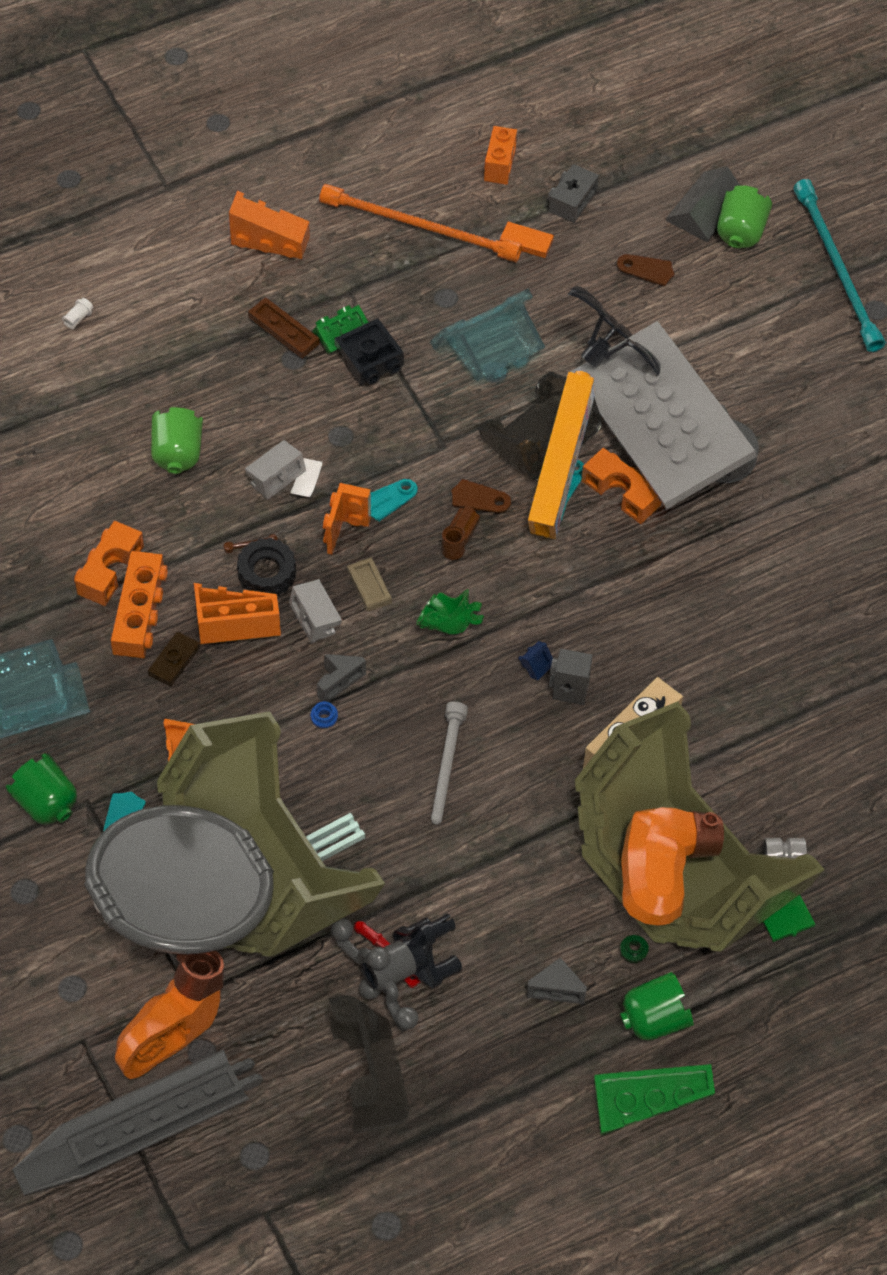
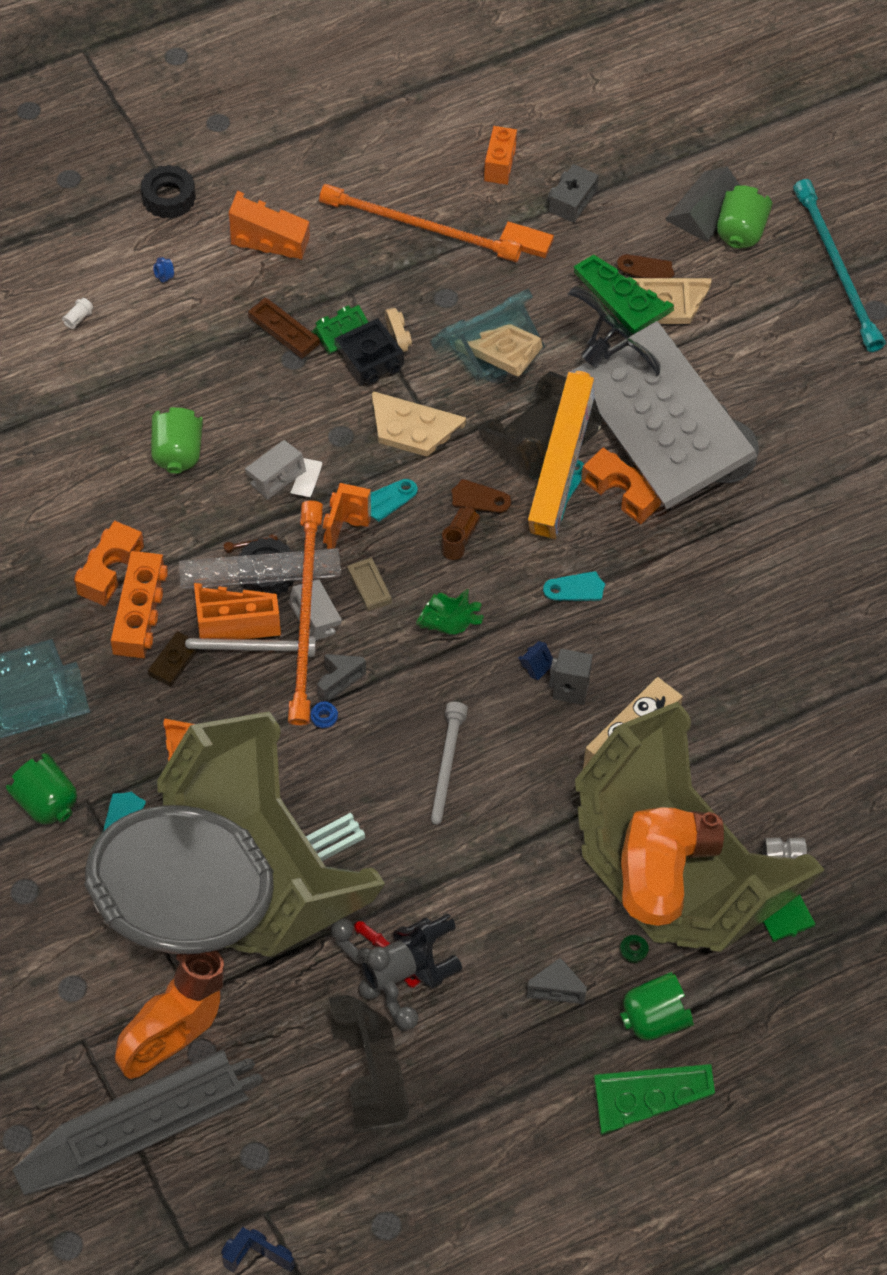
(163, 269): none -> blue plate
(164, 176): none -> black tyre
(236, 1250): none -> dark blue bracket
(245, 644): none -> light grey piece
(256, 568): none -> clear plate
(300, 707): none -> orange hose
(395, 325): none -> tan plate
(412, 425): none -> tan wing
(507, 348): none -> tan wing
(576, 587): none -> teal piece
(621, 295): none -> green wing
(684, 293): none -> tan wing

